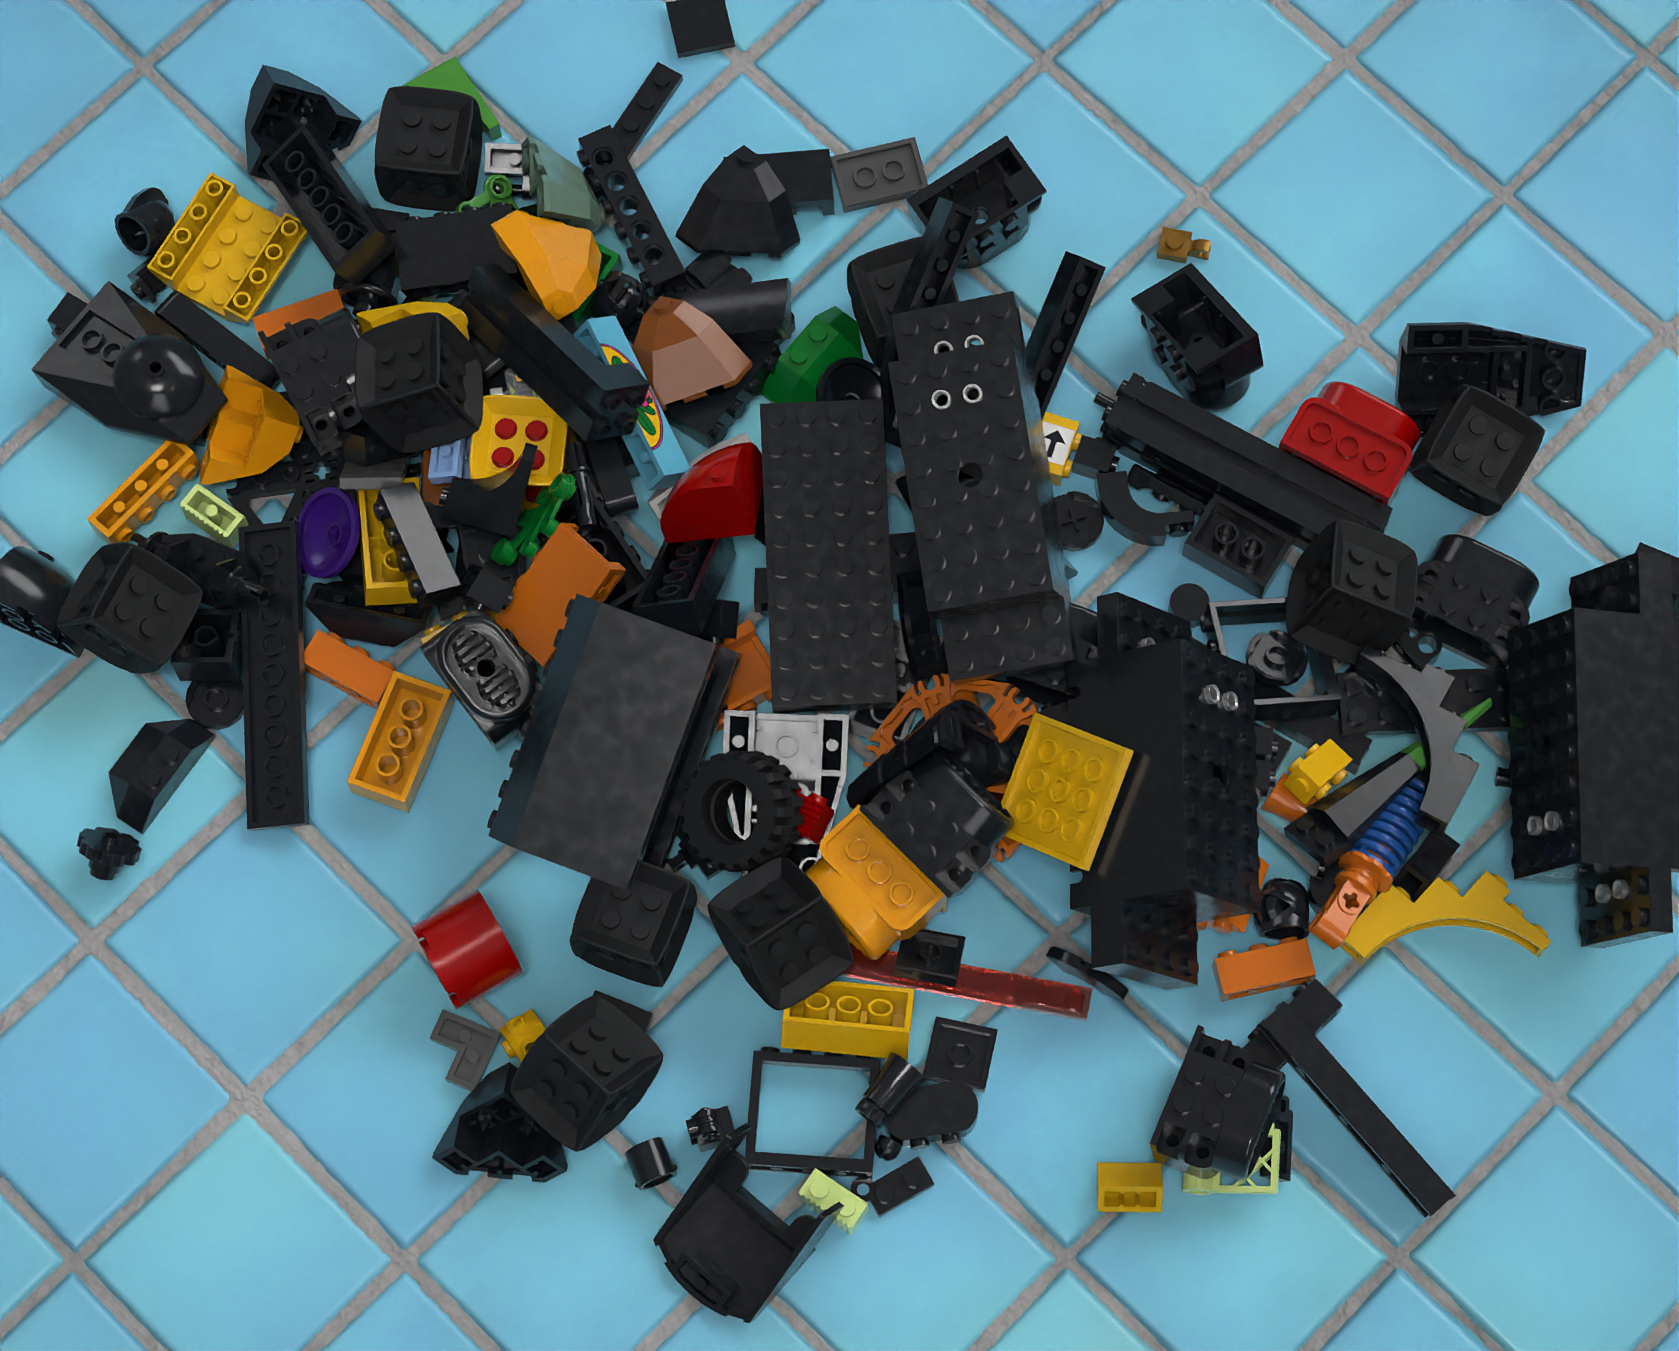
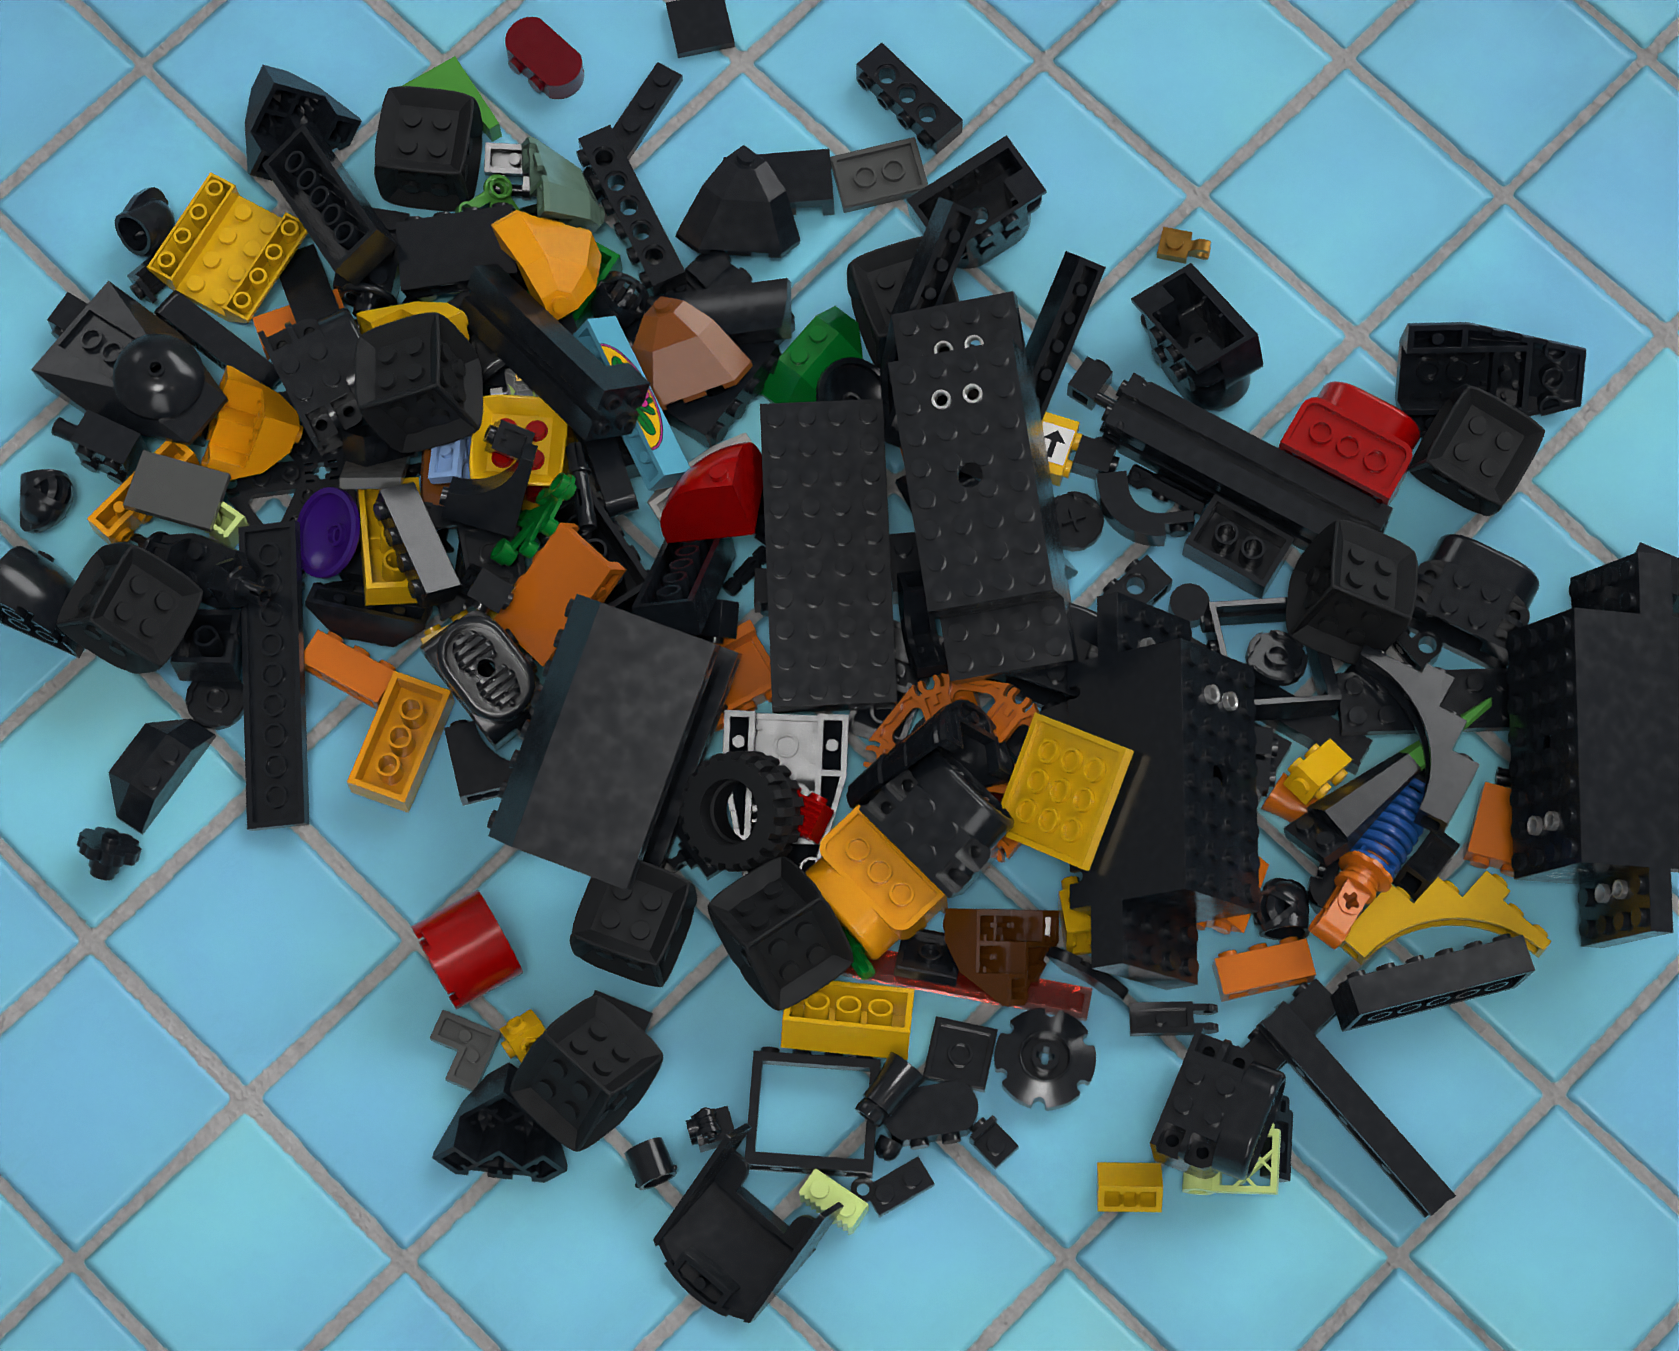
(44, 499): none -> black helmet
(103, 445): none -> black brick
(177, 491): none -> dark grey tile
(307, 286): none -> black sticker
(476, 767): none -> black arch
(507, 439): none -> black bracket
(544, 58): none -> dark red brick
(745, 571): none -> black axle
(861, 963): none -> green axle
(883, 64): none -> black brick
(992, 1141): none -> black bracket
(1001, 948): none -> reddish brown brick
(1069, 1061): none -> black piece
(1074, 924): none -> yellow torso
(1089, 379): none -> black brick
(1147, 576): none -> black brick
(1169, 1018): none -> black hinge
(1432, 981): none -> black brick
(1490, 834): none -> orange brick

